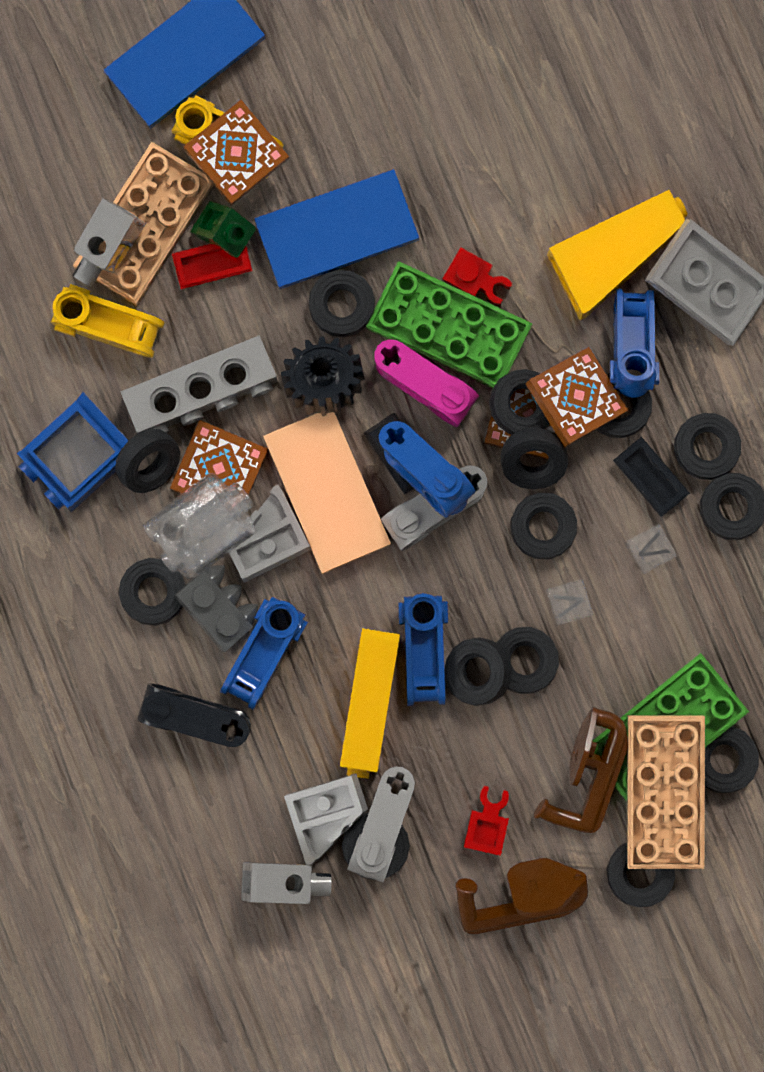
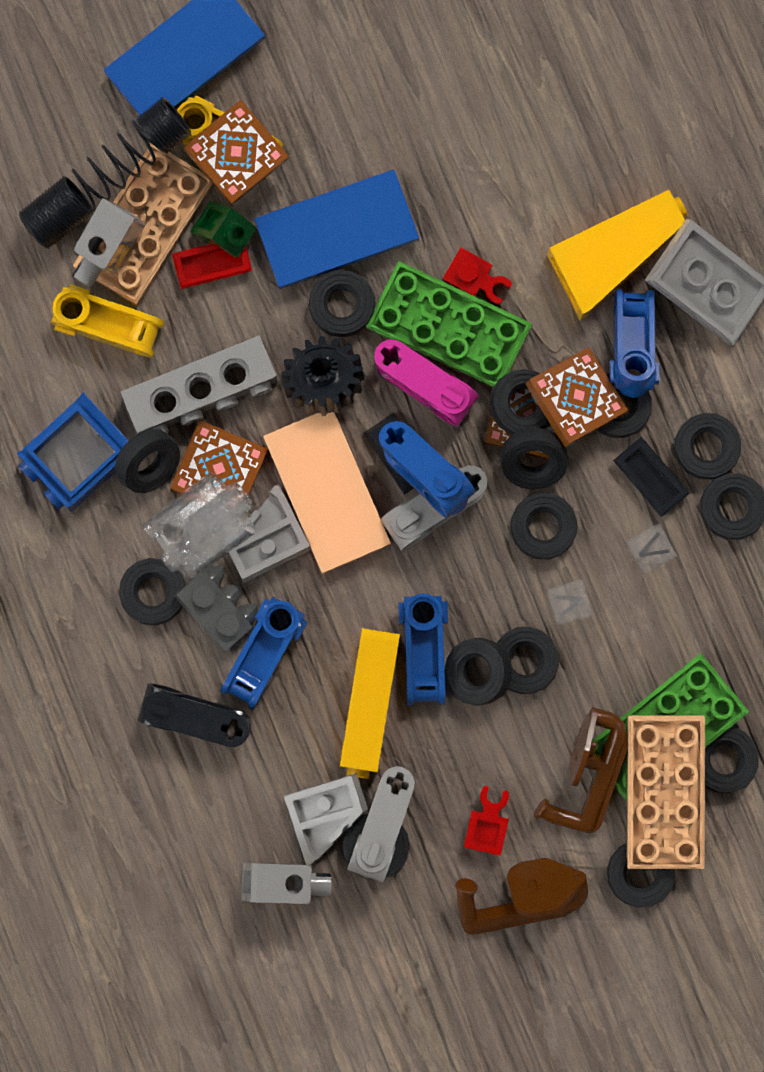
(64, 204): none -> black piece

